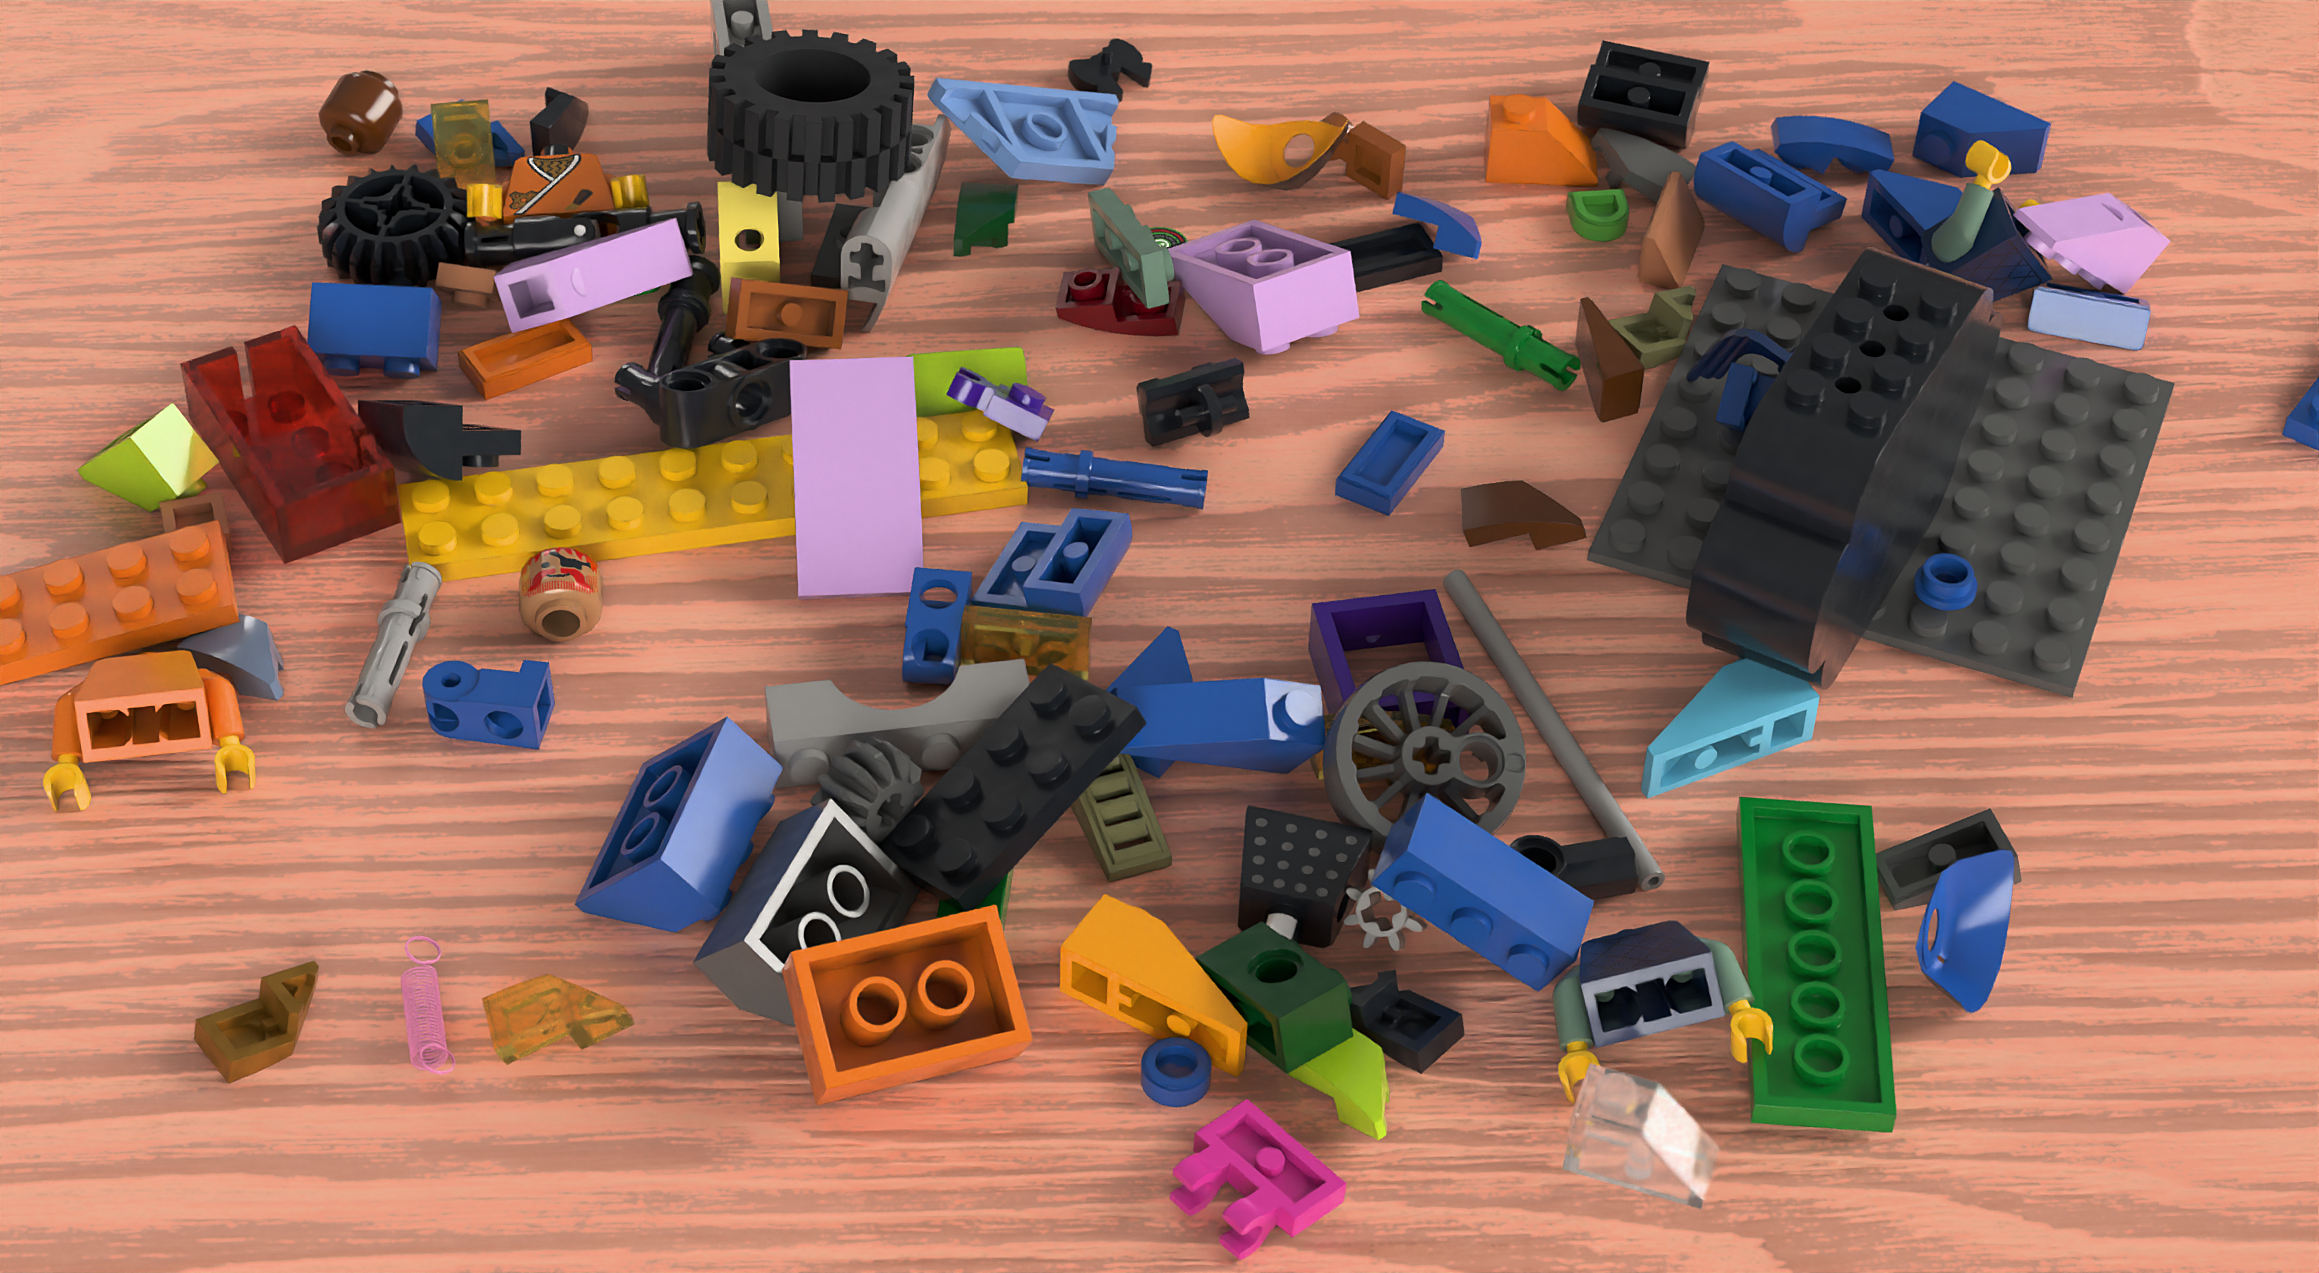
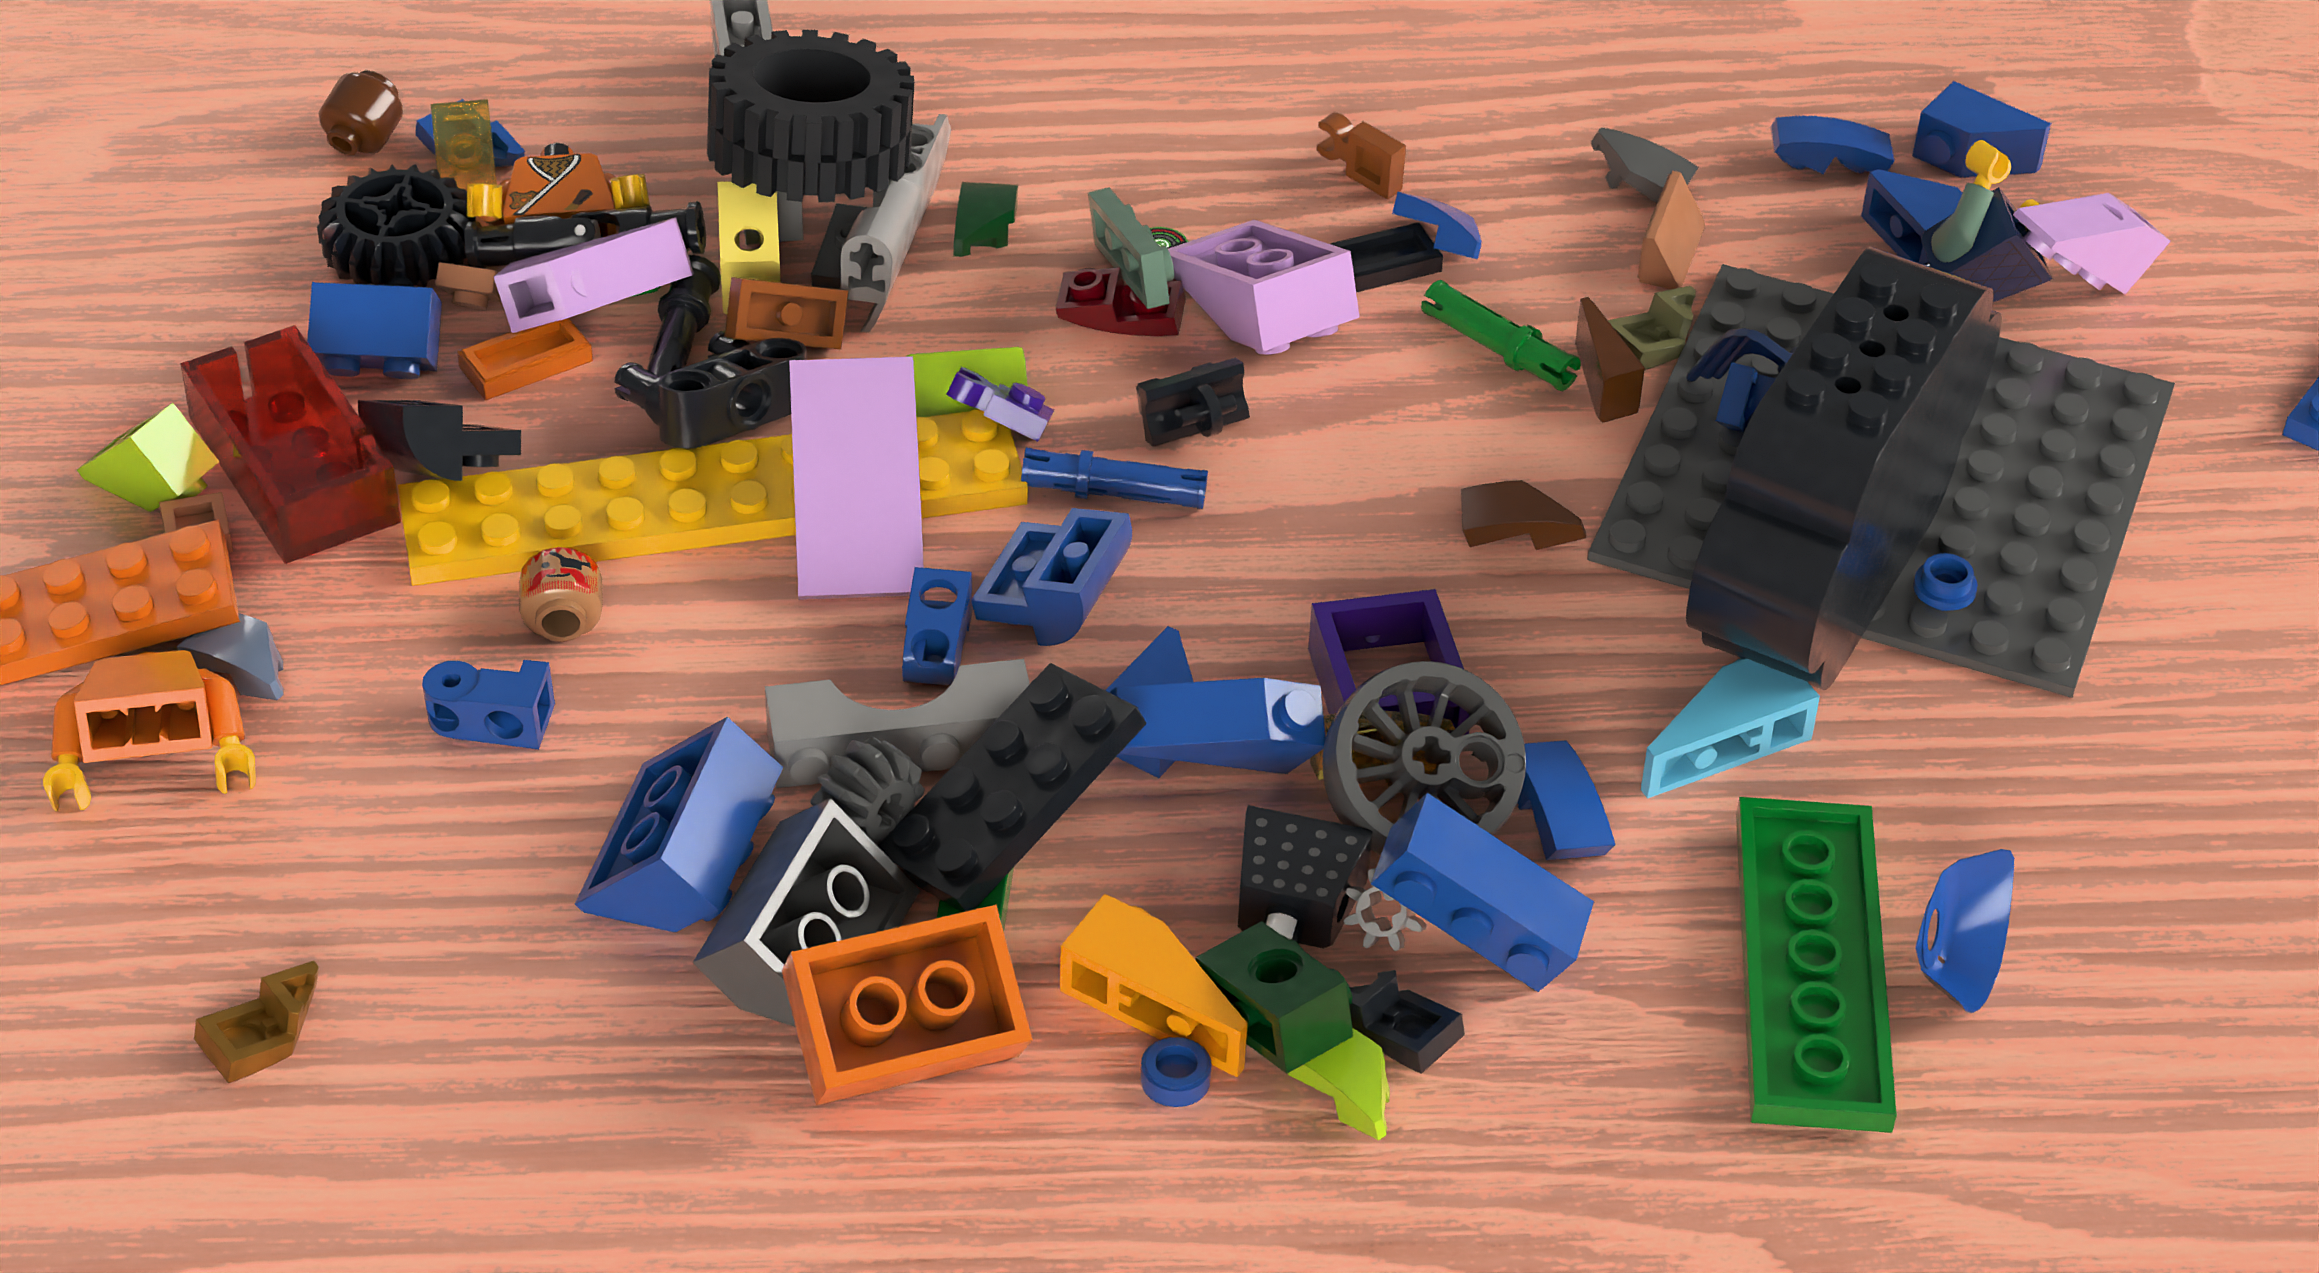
(401, 625): light grey pin -> none
(434, 1044): bright pink piece -> none
(548, 1010): clear yellow slope -> none
(559, 121): black slope -> none
(1033, 636): clear yellow plate -> none
(1034, 129): medium blue wing -> none
(1103, 70): black piece -> none
(1121, 780): olive slope -> none
(1259, 149): light orange piece -> none
(1267, 1166): dark pink plate -> none
(1389, 463): blue tile -> none
(1535, 144): orange slope -> none
(1550, 725): light grey piece -> none
(1564, 803): none -> blue slope
(1591, 867): black piece -> none
(1598, 214): bright green tile -> none
(1638, 1138): clear slope -> none
(1643, 93): black brick -> none
(1648, 985): dark blue torso -> none
(1765, 194): blue brick -> none
(1913, 867): dark grey slope -> none
(2089, 315): slope -> none

